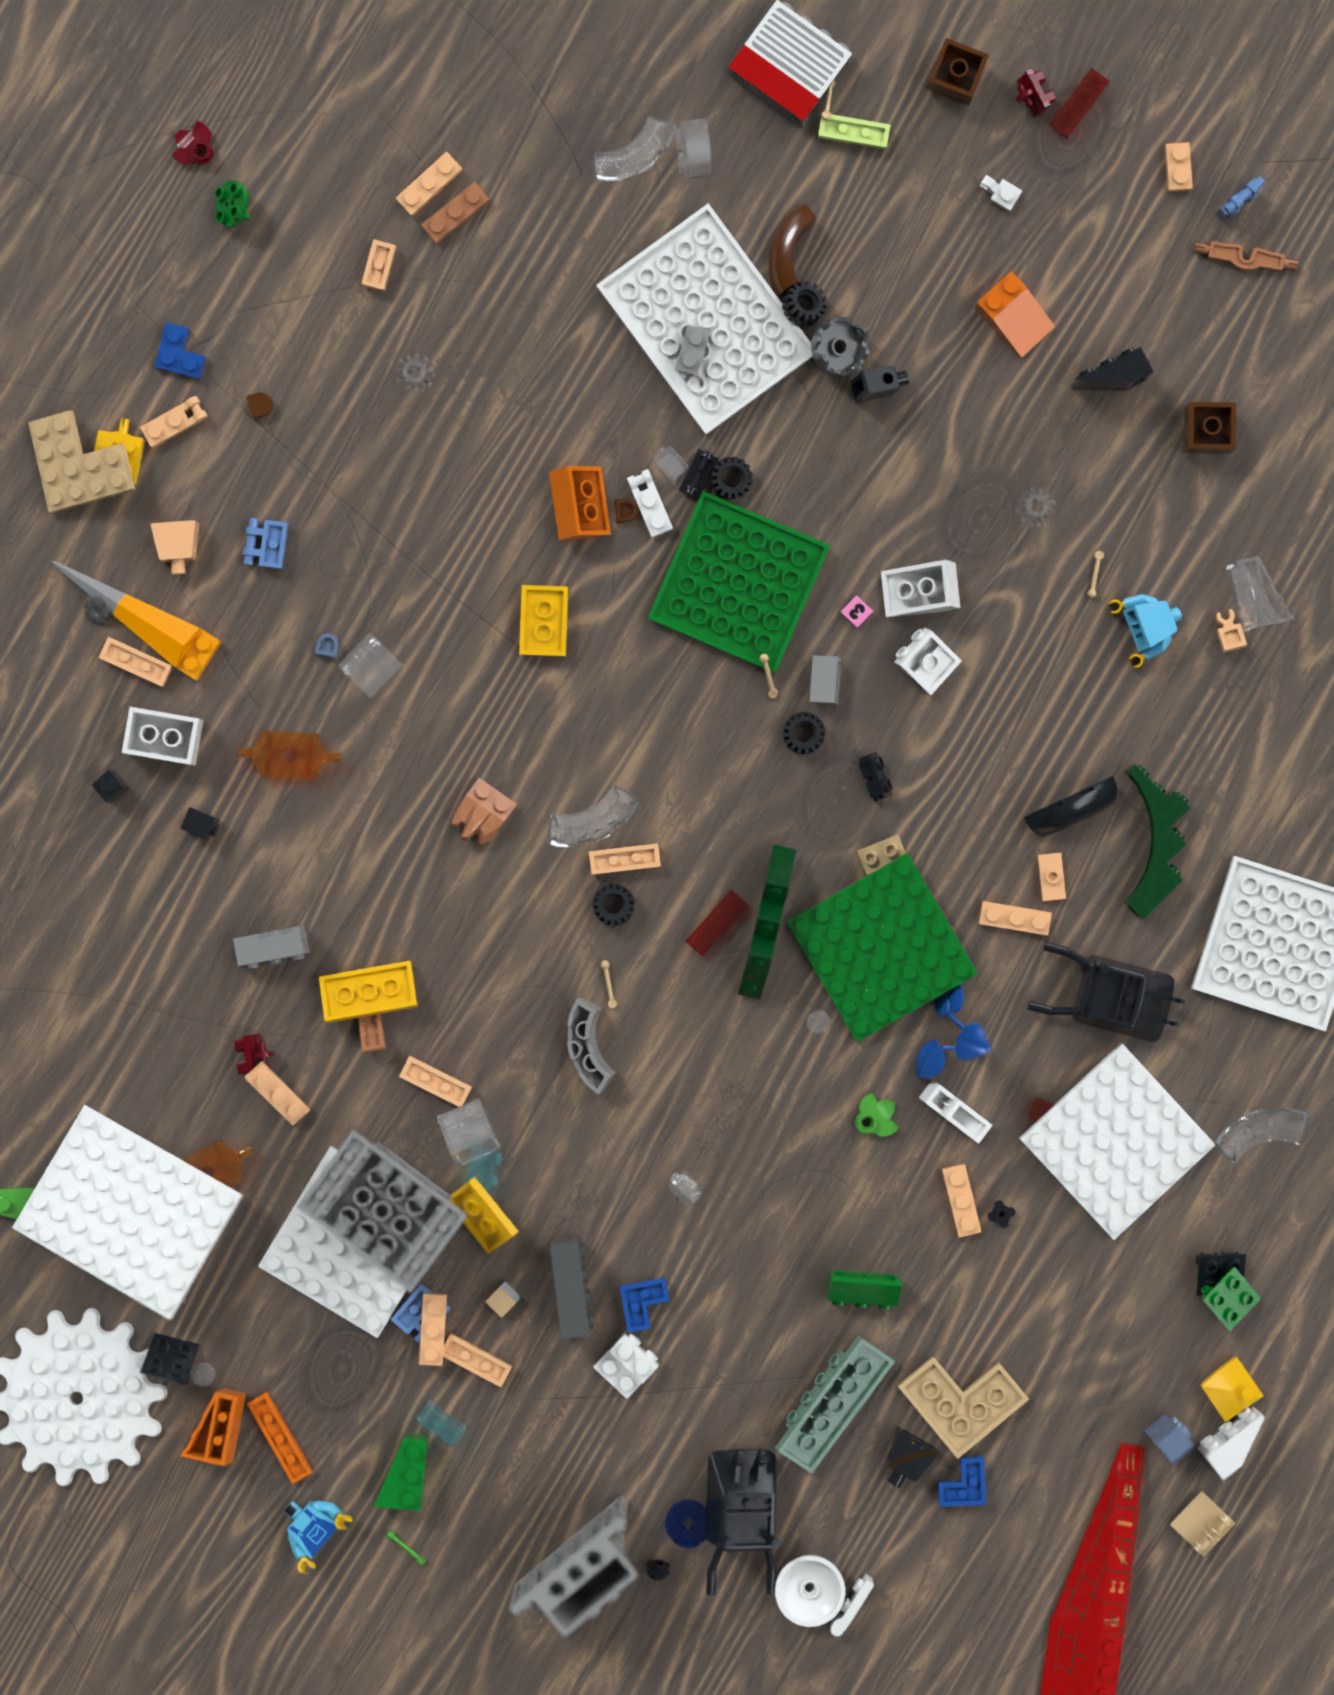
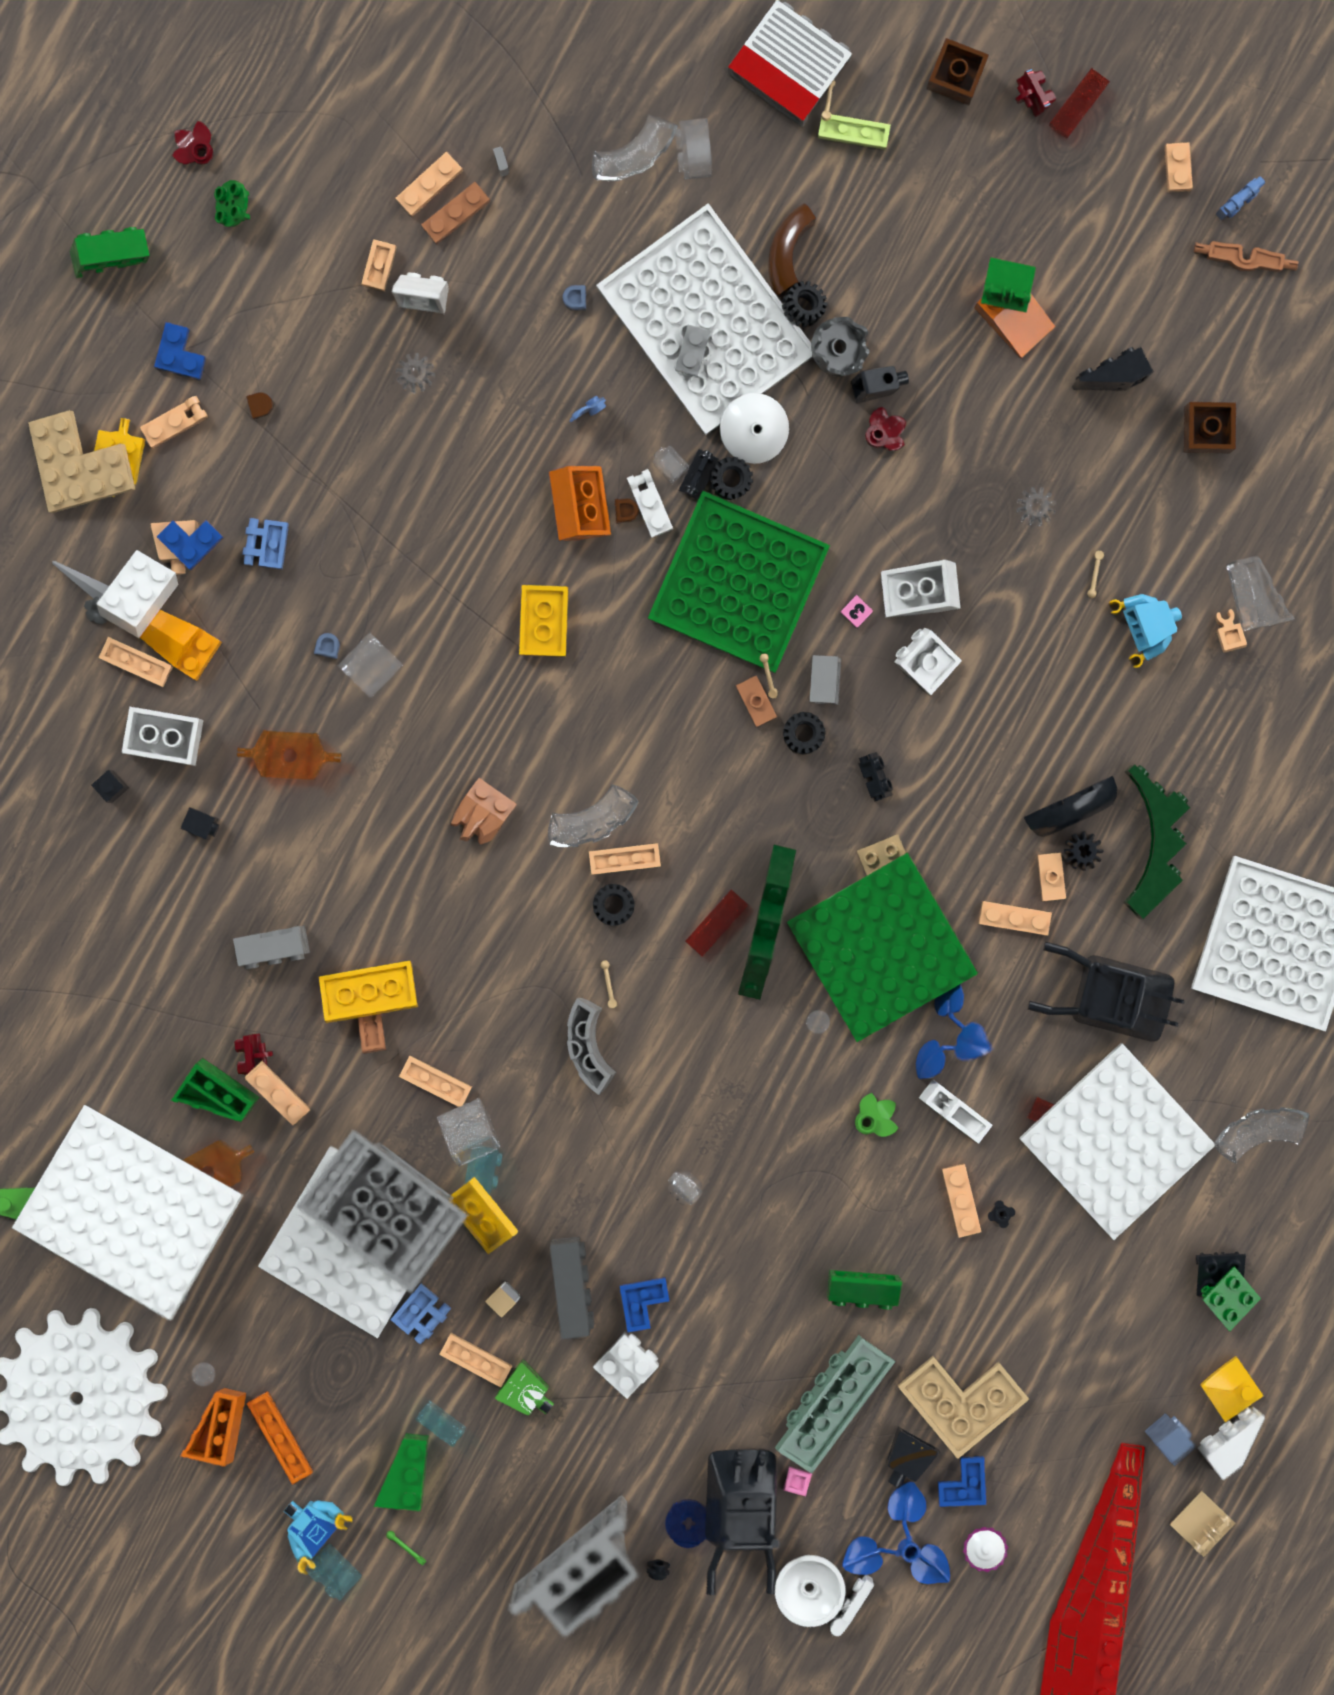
(109, 250): none -> green wedge
(137, 594): none -> white brick
(169, 1359): black hinge -> none
(191, 548): none -> blue plate
(216, 1092): none -> green wedge
(334, 1572): none -> clear light blue bracket
(421, 293): none -> white slope
(433, 1329): light nougat plate -> none
(501, 161): none -> light grey tile
(525, 1390): none -> bright green torso
(575, 297): none -> sand blue tile
(593, 406): none -> medium blue plate
(738, 428): none -> white dish
(756, 701): none -> nougat plate
(797, 1481): none -> bright pink tile
(888, 428): none -> dark red plate
(927, 1564): none -> blue plant
(985, 1549): none -> white piece
(1003, 194): white plate -> none
(1008, 285): none -> green hinge
(1090, 848): none -> black gear

